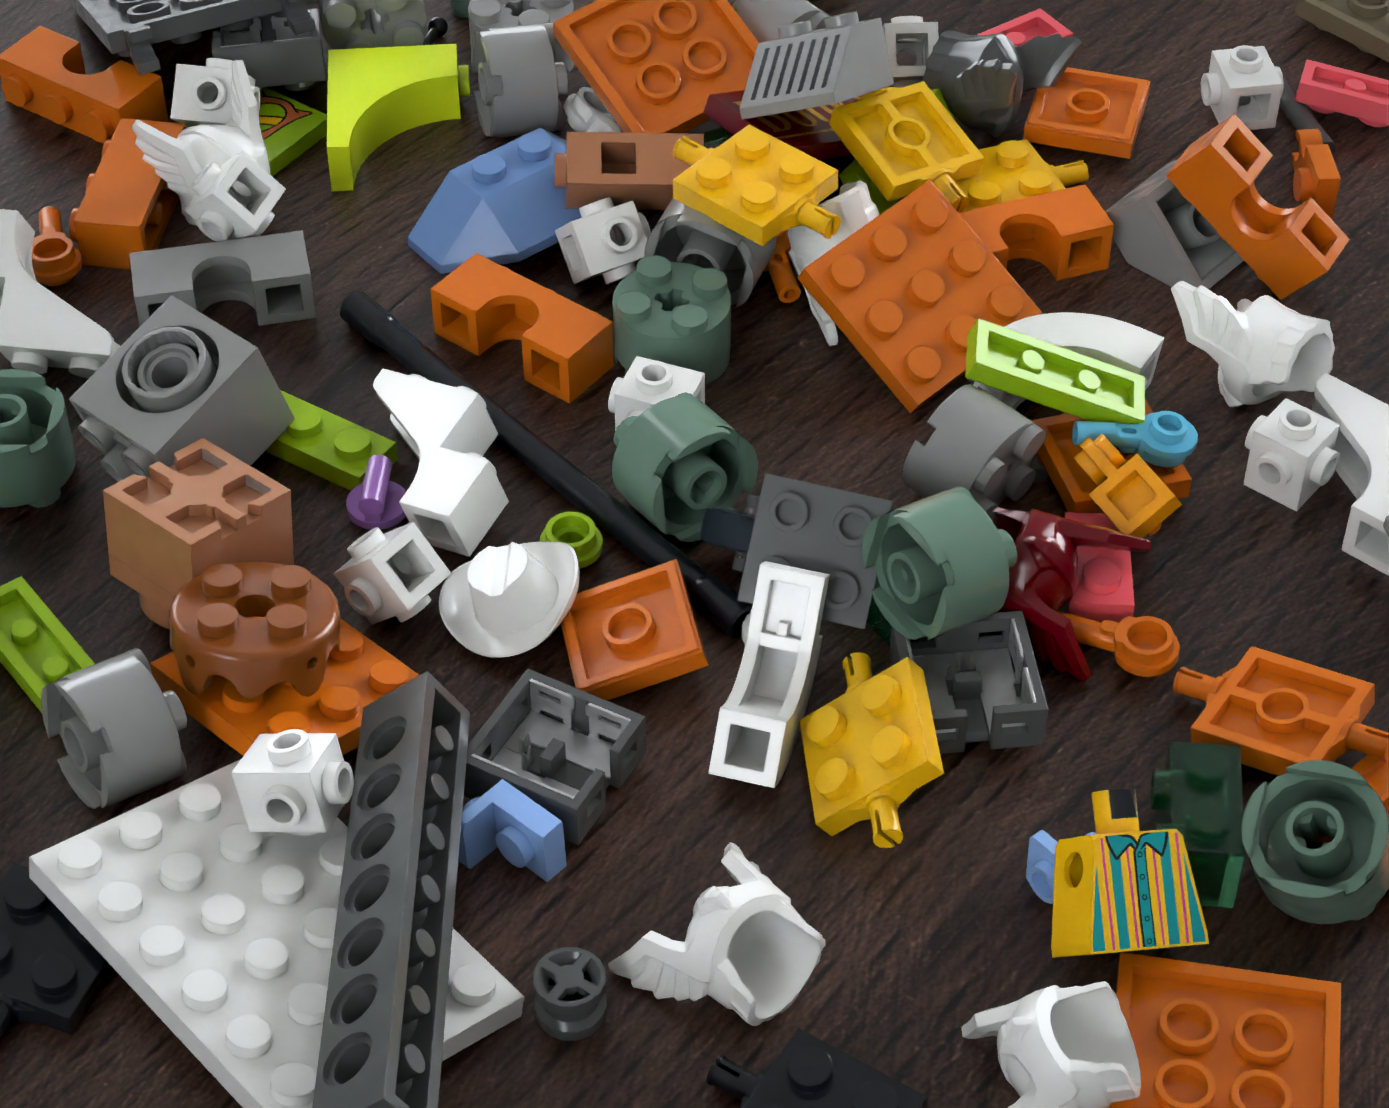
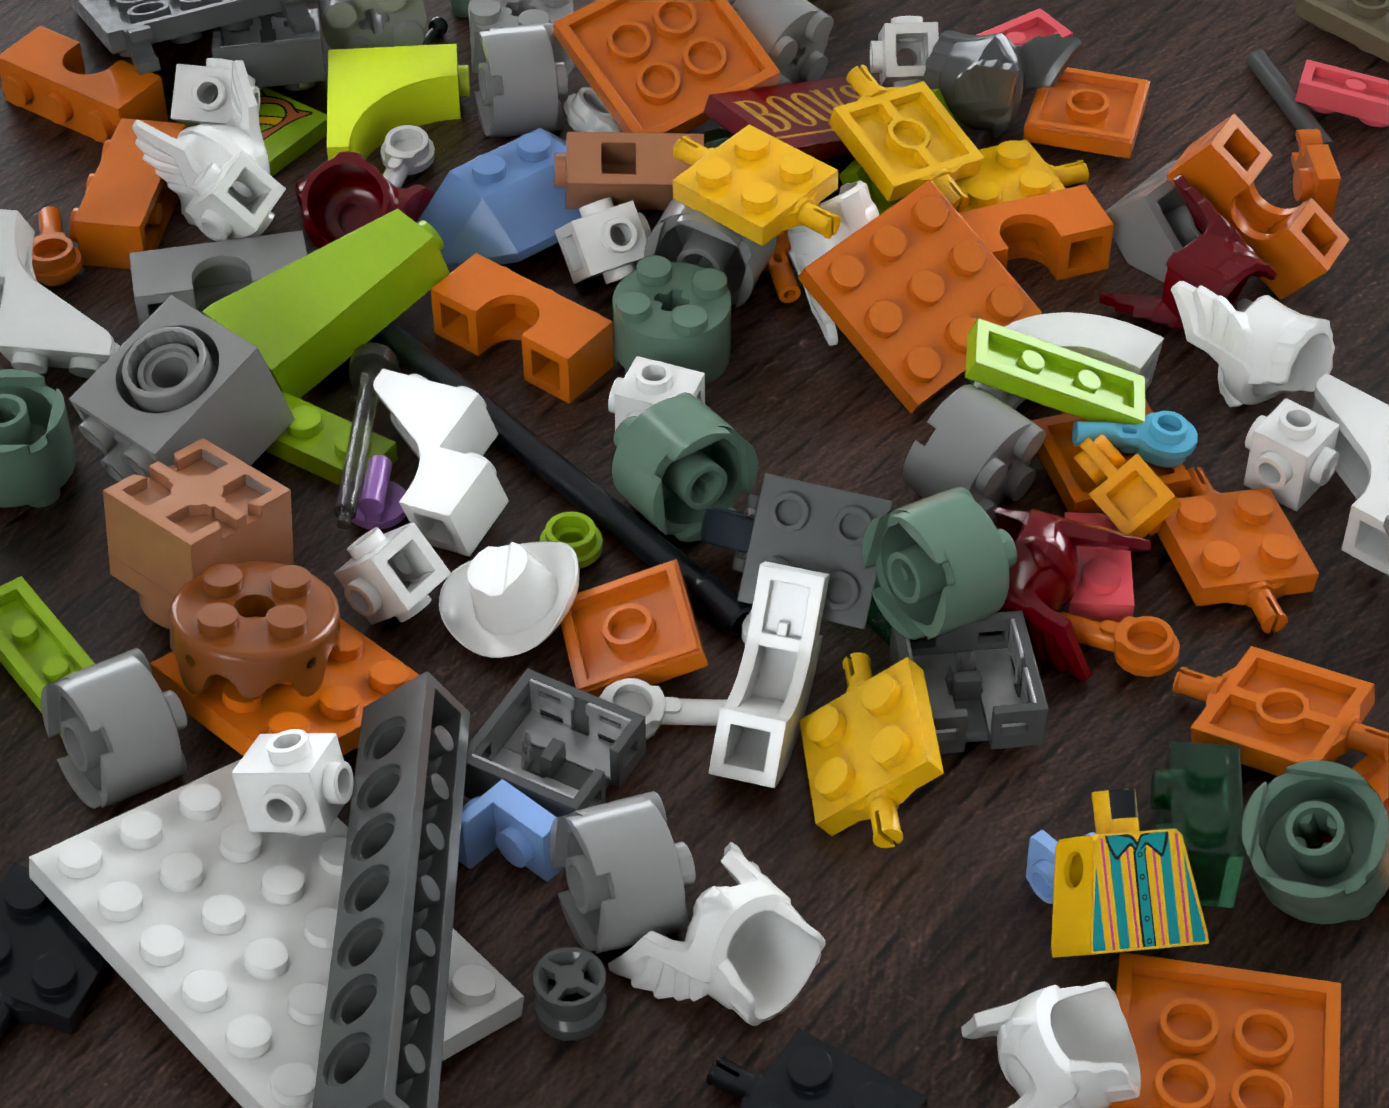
(334, 298): none -> lime slope
(351, 194): none -> dark red helmet
(363, 369): none -> clear smoke piece
(406, 153): none -> white plate
(621, 872): none -> light grey brick
(661, 710): none -> white plate
(817, 66): light grey slope -> none
(1213, 260): none -> dark red helmet
(1237, 550): none -> orange plate
(1243, 84): white brick -> none

